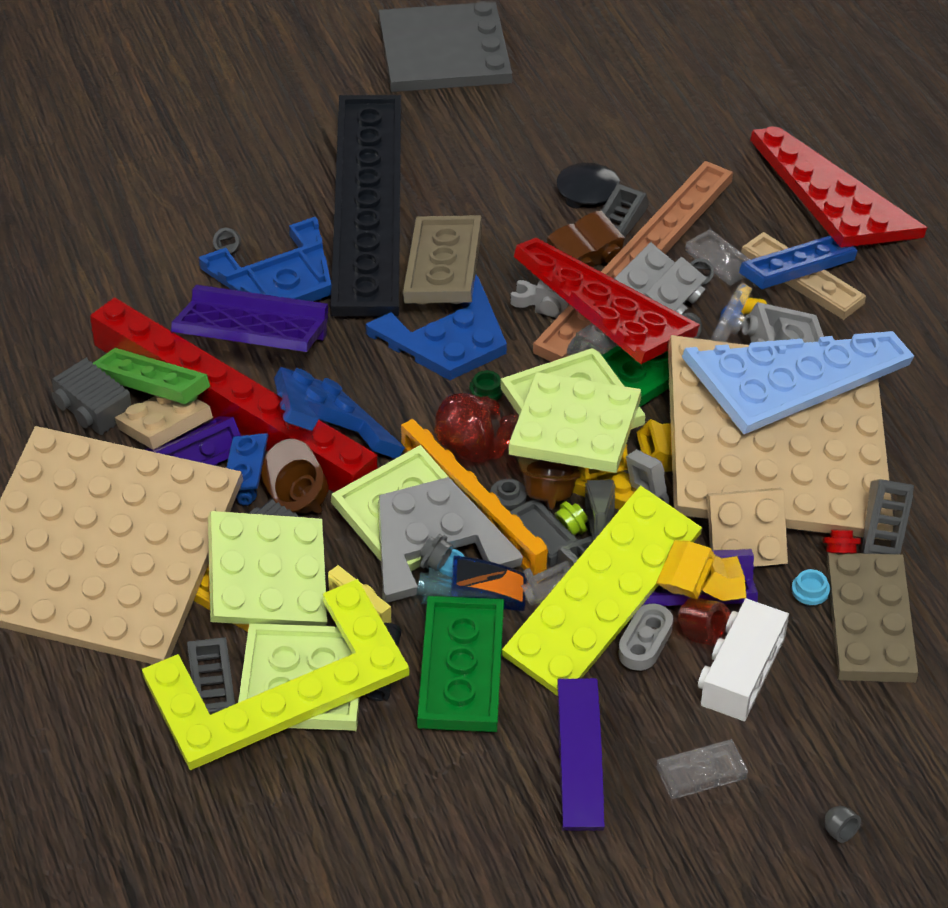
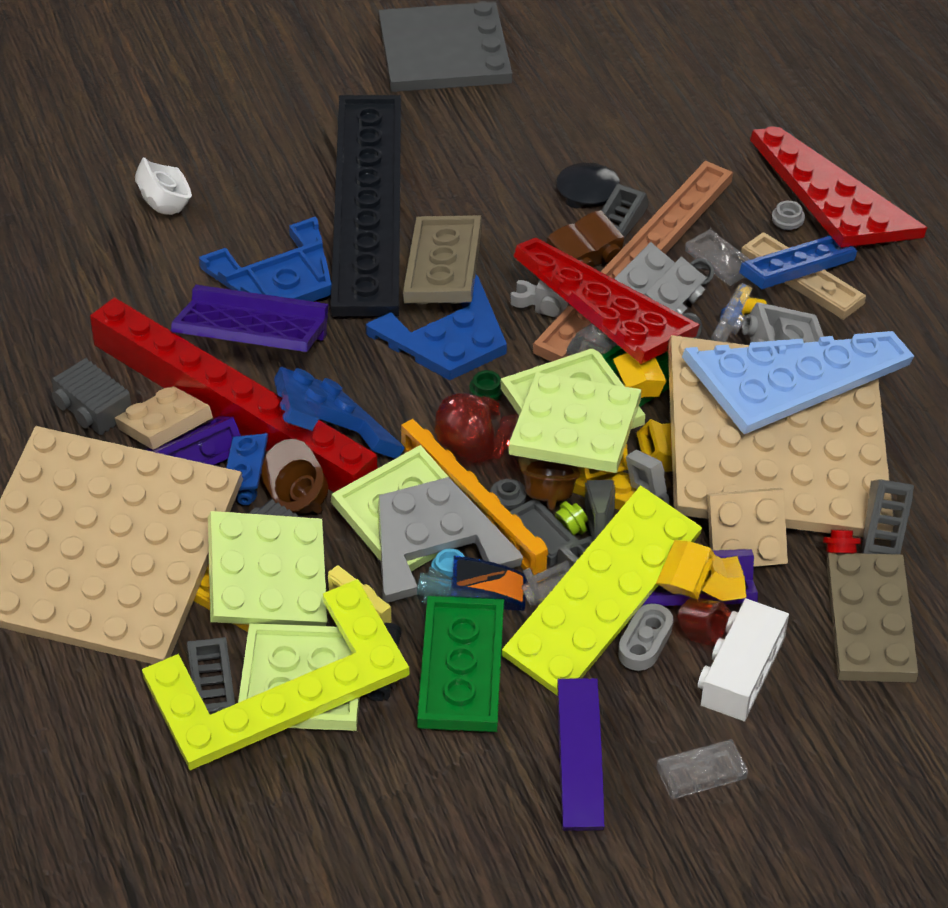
(153, 376): bright green plate -> none
(162, 187): none -> white piece
(225, 234): dark grey hinge -> none
(435, 552): dark grey plate -> none
(641, 376): none -> yellow piece
(788, 215): none -> light grey plate
(811, 587): medium azure plate -> none
(842, 823): dark grey hinge -> none

